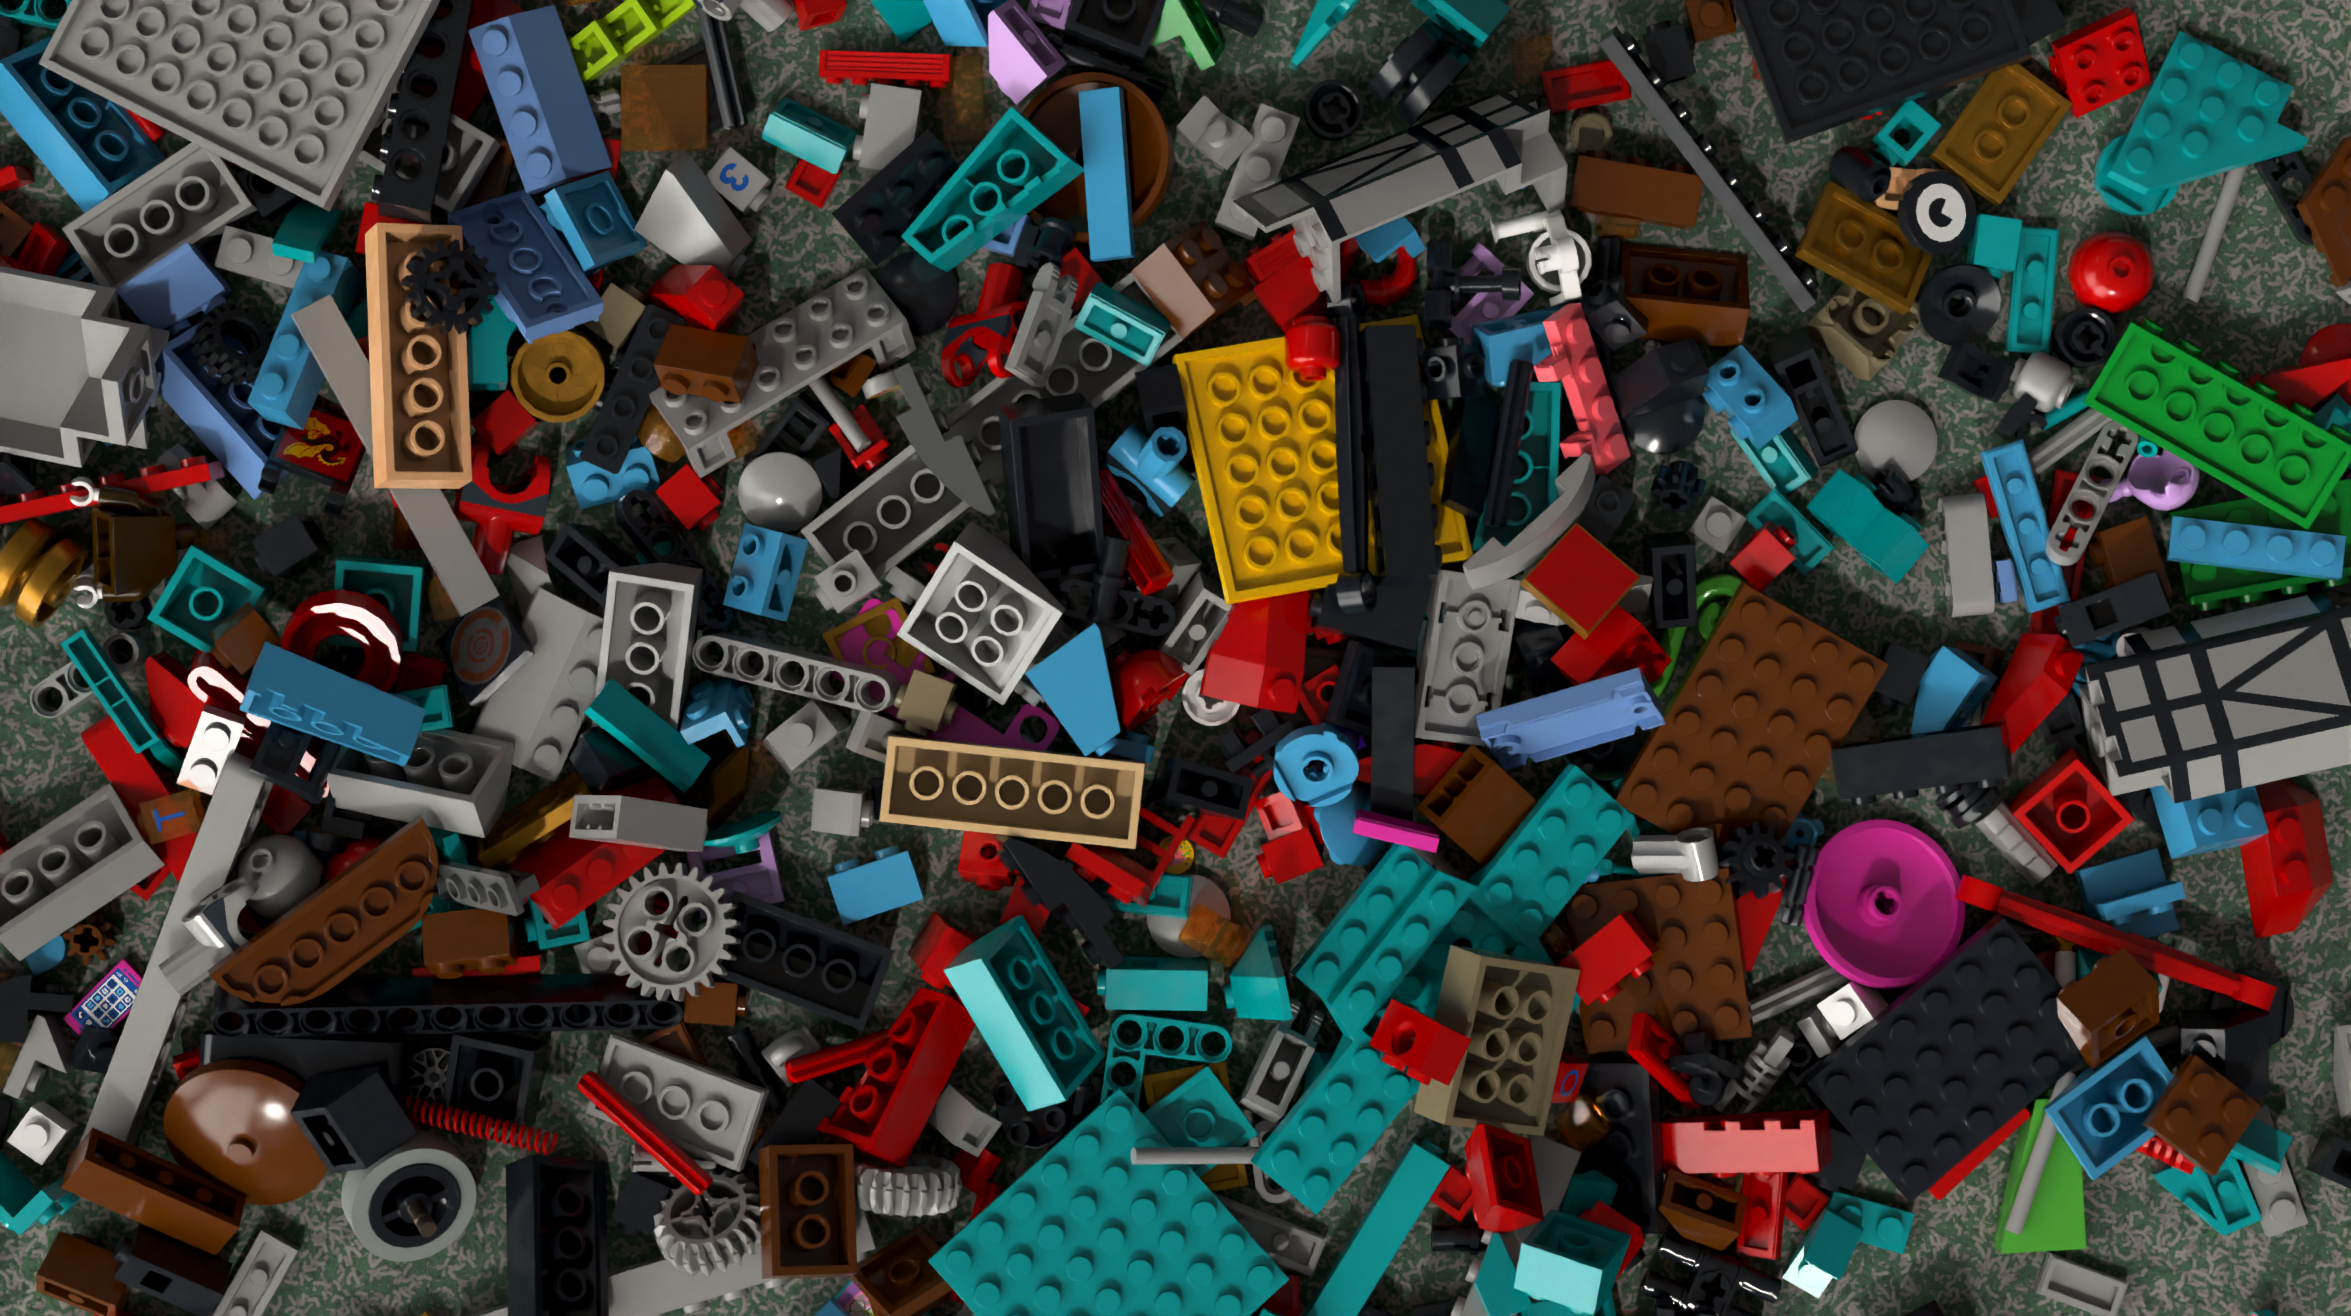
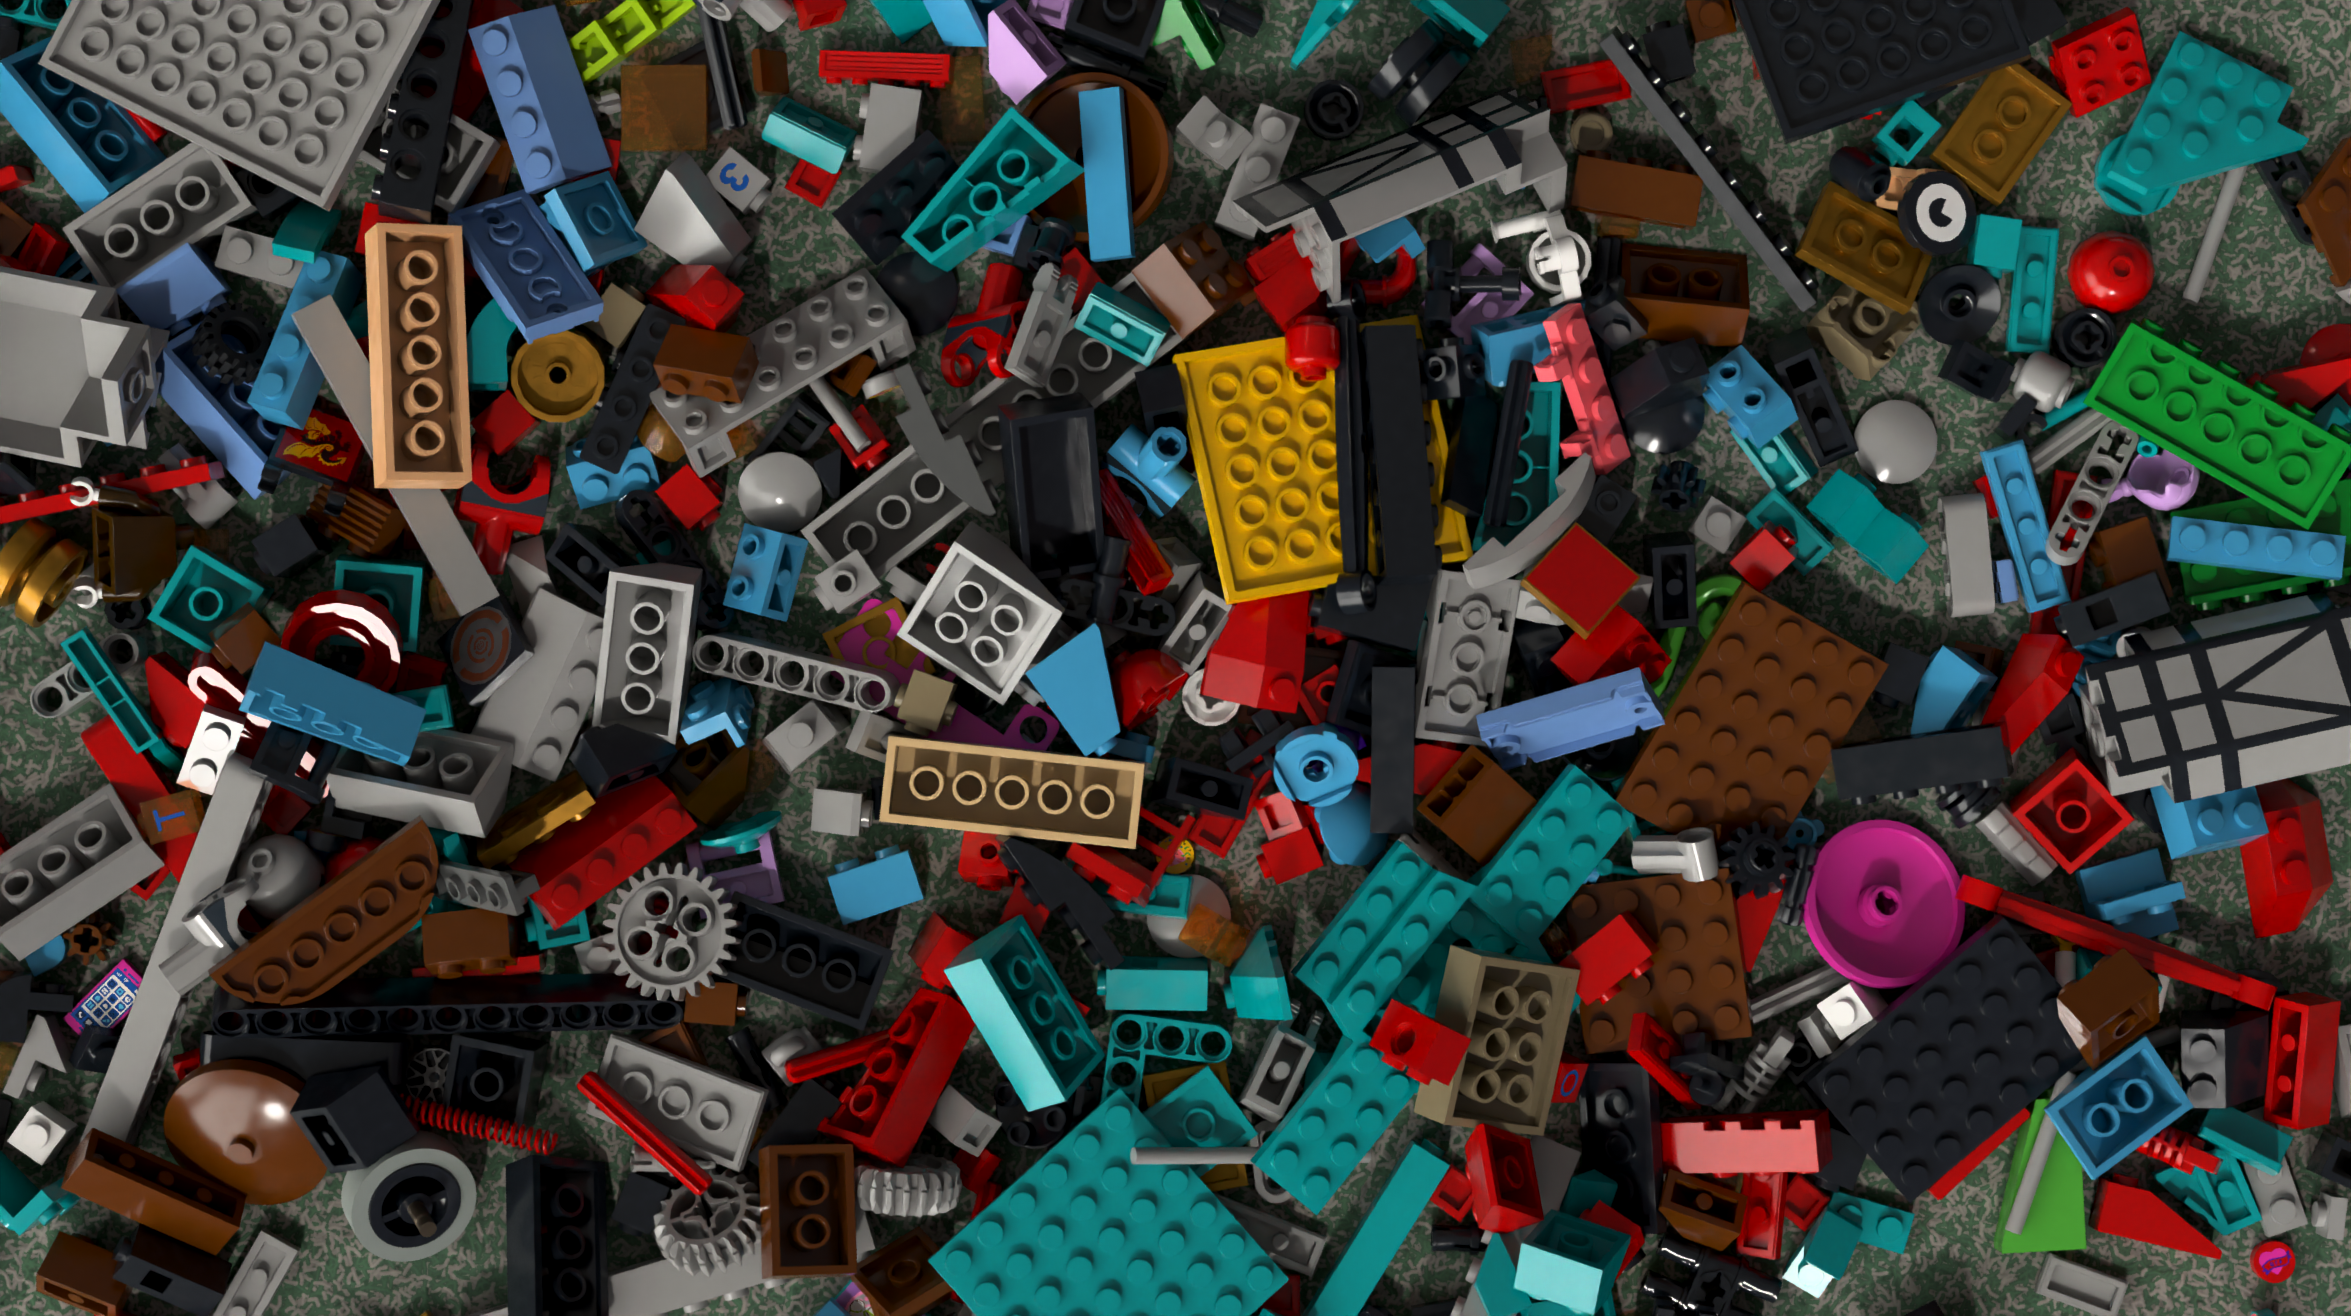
(365, 521): none -> reddish brown brick
(432, 286): black gear -> none
(638, 822): light grey slope -> none
(647, 735): teal tile -> none
(770, 72): none -> reddish brown slope
(1395, 830): dark pink tile -> none
(1582, 1124): clear orange tile -> none
(1897, 491): black pin -> none
(2138, 1214): none -> red slope
(2201, 1114): reddish brown plate -> none
(2272, 1261): none -> red tile
(2301, 1060): none -> red brick
(2329, 1215): none -> light grey plate

